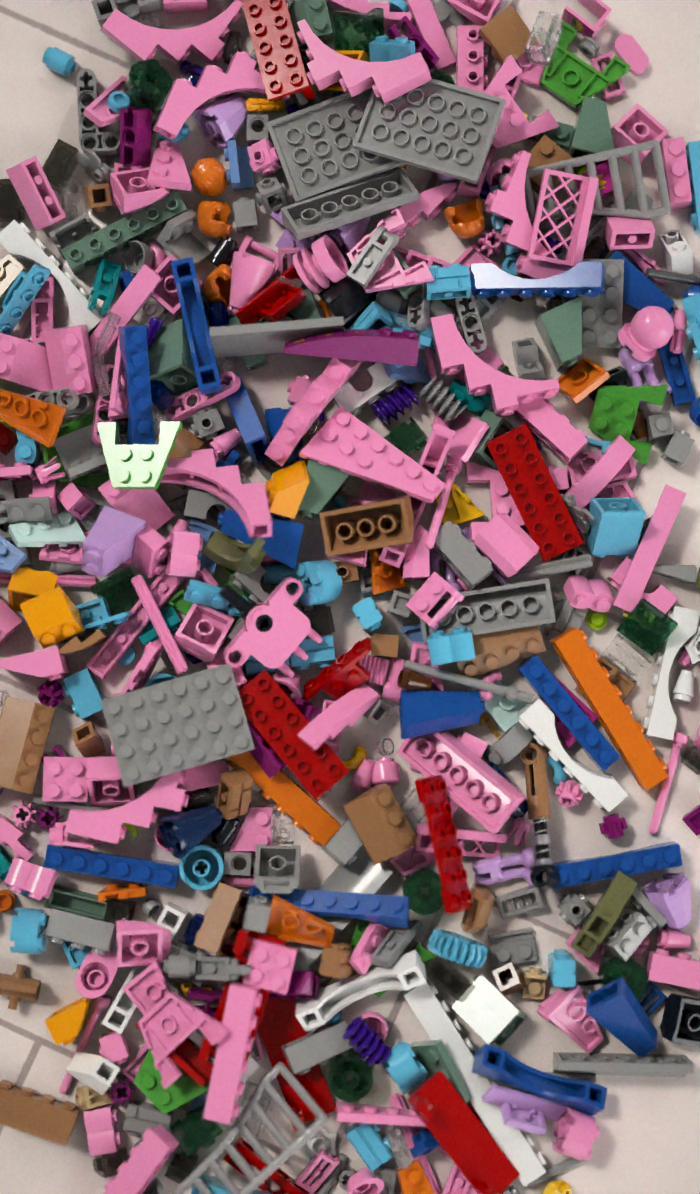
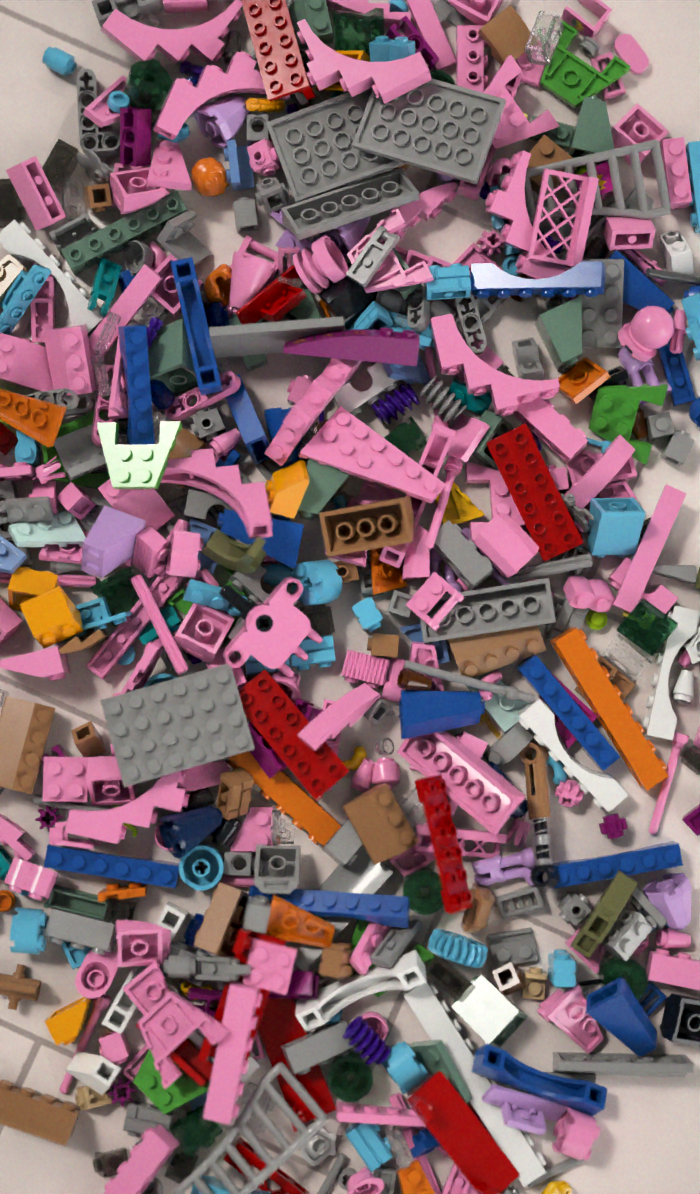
(21, 819): bright pink gear -> none
(50, 693): magenta gear -> none
(84, 693): medium azure brick -> none
(102, 1130): bright pink brick -> none
(150, 908): light grey hinge -> none
(213, 218): orange hair -> none
(223, 251): black brick -> none
(321, 1155): bright pink tile -> none
(342, 675): red bracket -> none
(451, 646): medium azure brick -> none
(466, 219): orange hair -> none

